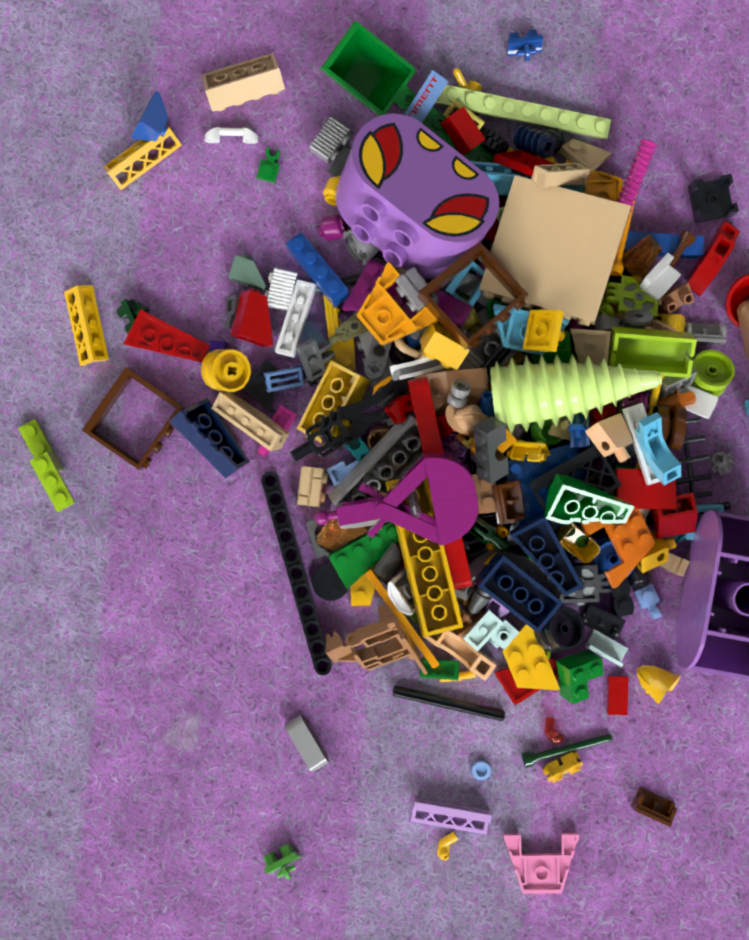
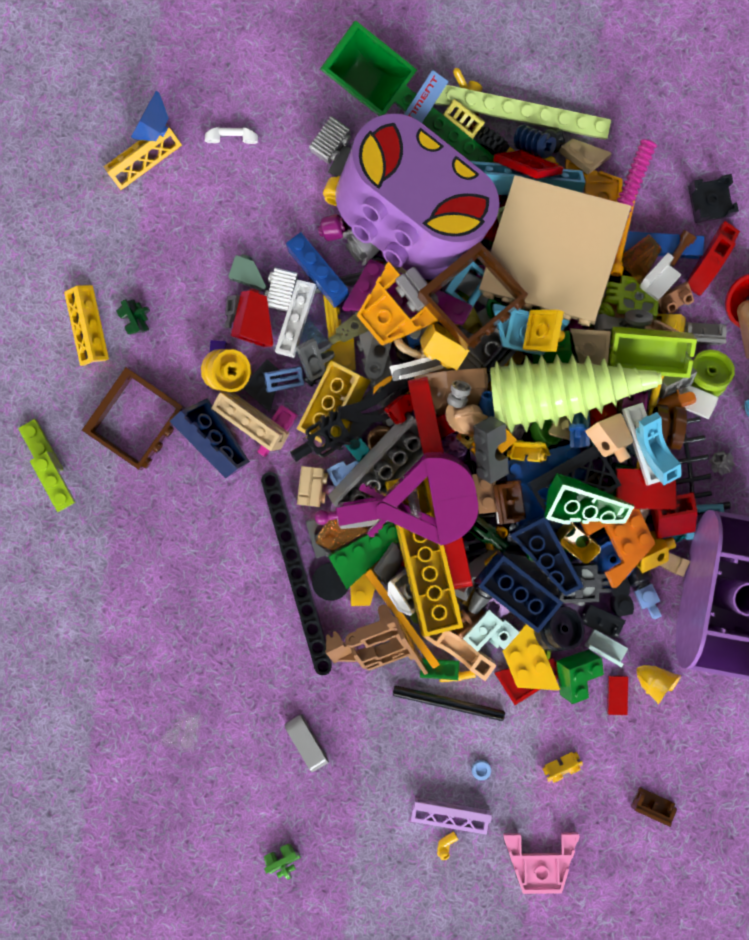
(160, 337): red wing -> none
(243, 82): slope -> none
(269, 169): green plate -> none
(462, 131): red hinge -> none
(524, 46): blue hips -> none
(531, 758): dark green piece -> none
(549, 731): clear red arm -> none
(560, 175): tan container -> none

